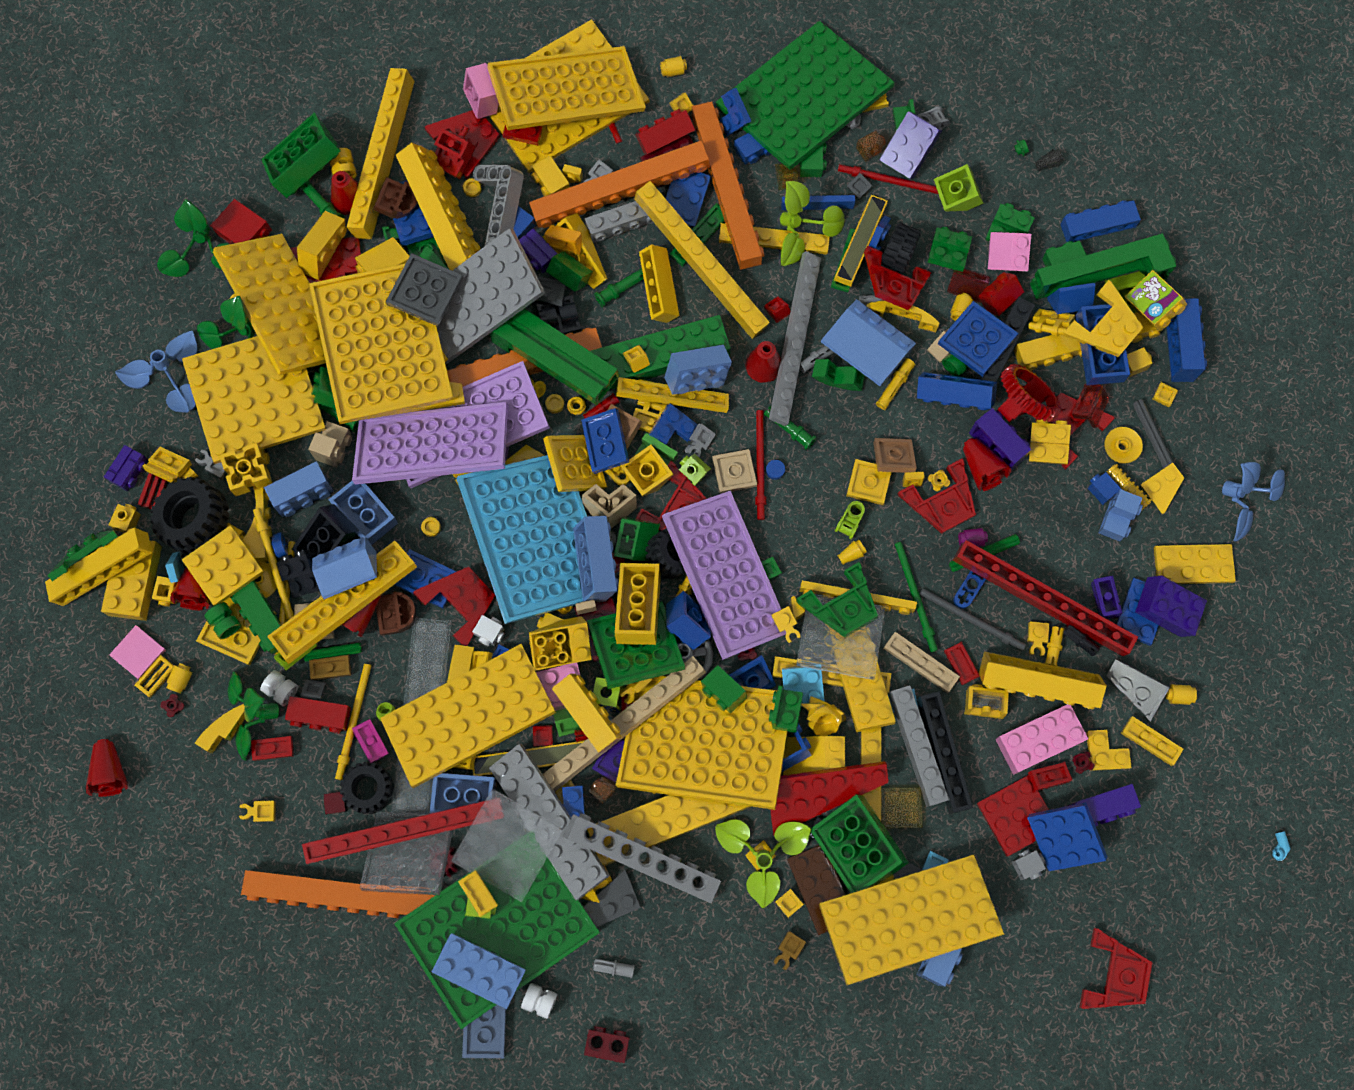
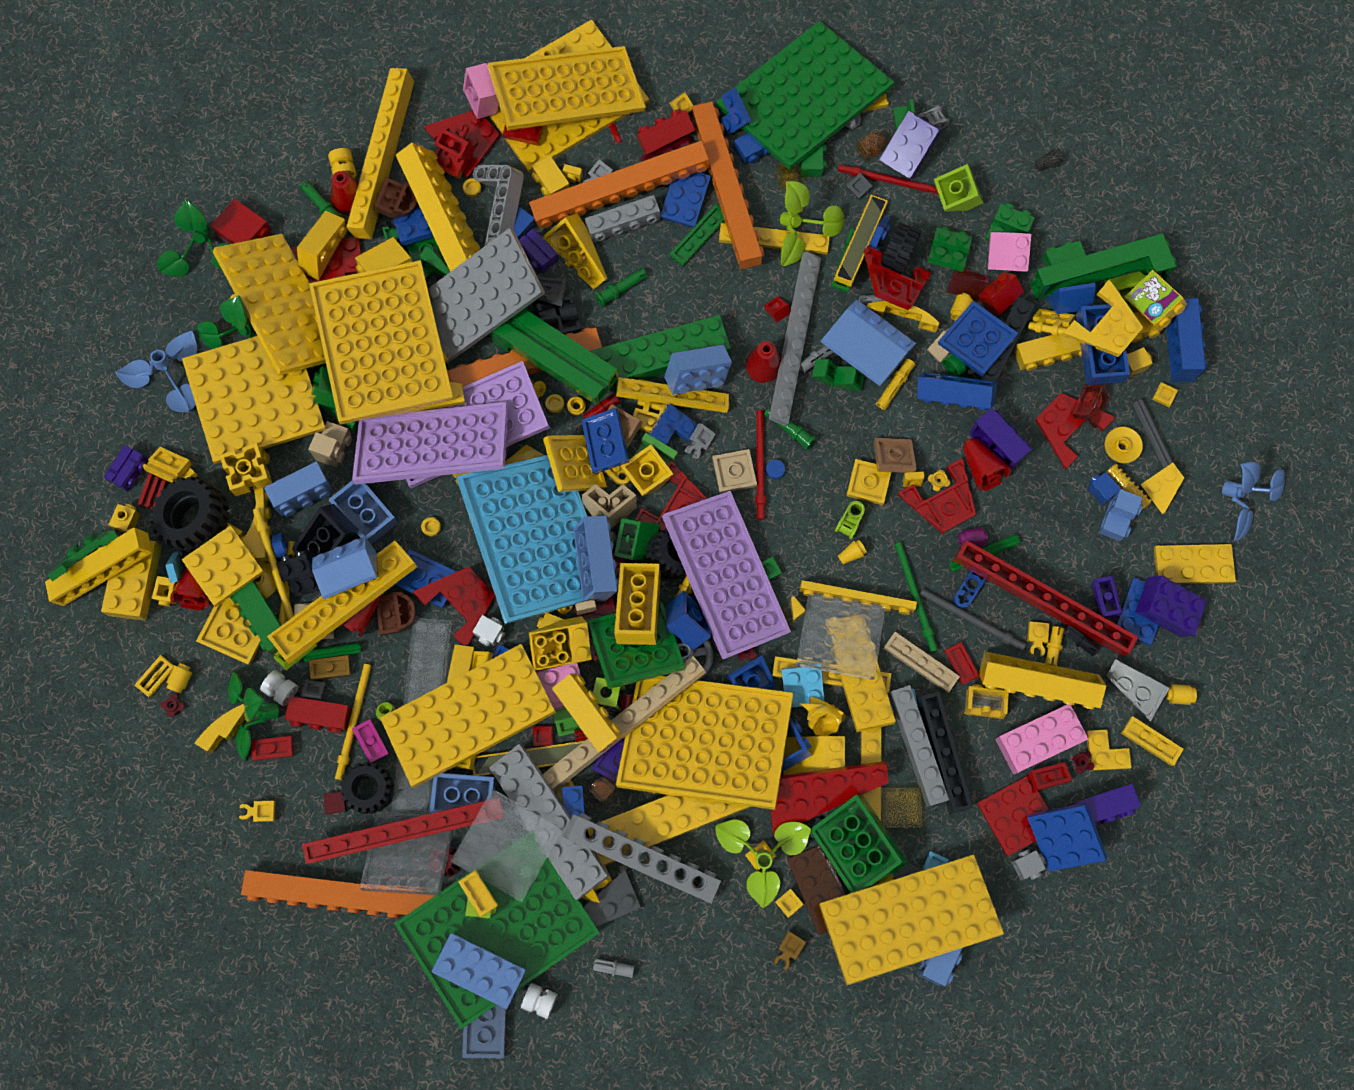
(105, 771): red cone -> none
(137, 652): bright pink tile -> none
(215, 469): light grey plate -> none
(223, 622): green wheel -> none
(300, 156): green slope -> none
(424, 289): dark grey plate -> none
(564, 239): light orange slope -> none
(569, 271): green brick -> none
(606, 1051): dark red brick -> none
(631, 688): yellow plate -> none
(636, 358): yellow slope -> none
(659, 283): yellow brick -> none
(673, 66): yellow brick -> none
(699, 466): lime brick -> none
(701, 260): yellow brick -> none
(723, 689): green brick -> none
(785, 621): yellow plate -> none
(786, 709): green bracket -> none
(824, 202): blue tile -> none
(849, 610): green wing -> none
(1021, 147): green plate -> none
(1028, 397): red piece -> none
(1050, 442): yellow plate -> none
(1100, 221): blue brick -> none
(1126, 975): red wing -> none
(1282, 848): medium azure arm -> none

